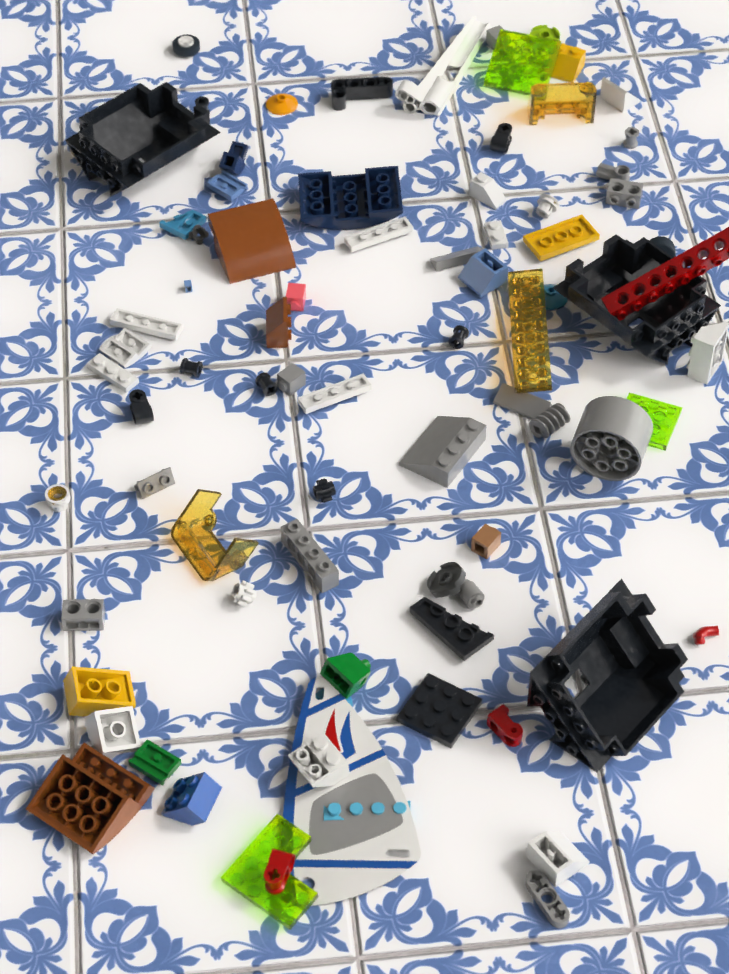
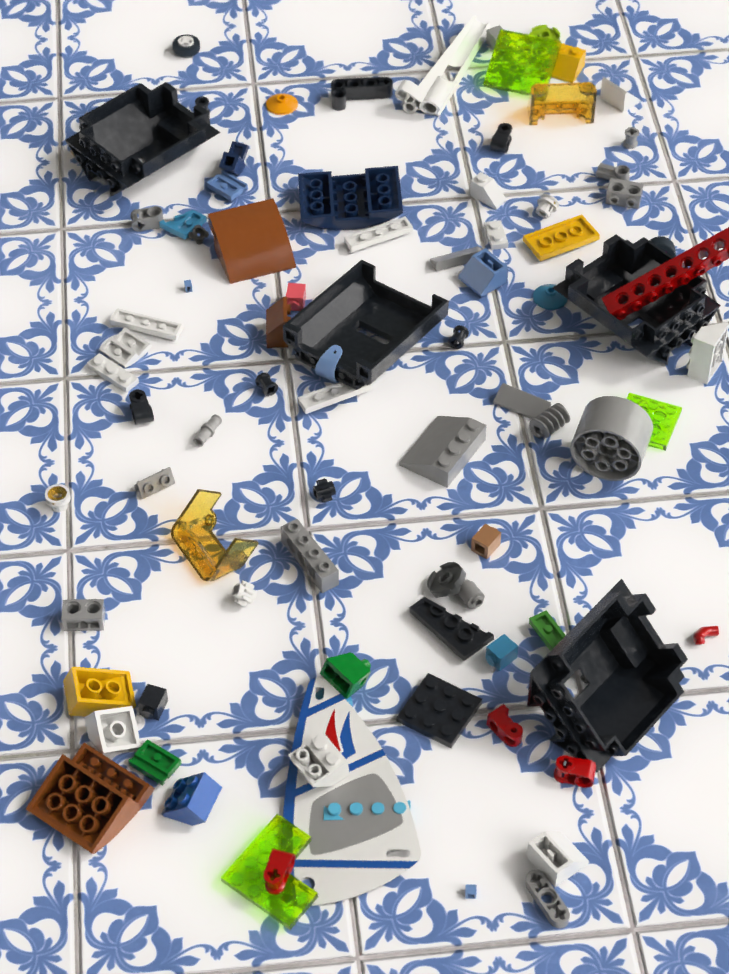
(148, 218): none -> light grey piece
(152, 702): none -> black brick
(191, 367): black bush -> none
(207, 430): none -> light grey pin
(291, 379): light grey brick -> none
(327, 363): none -> light blue piece
(364, 303): none -> black panel
(470, 891): none -> medium blue piece
(501, 652): none -> dark azure brick
(529, 331): clear yellow plate -> none
(547, 629): none -> bright green plate
(577, 771): none -> red piece

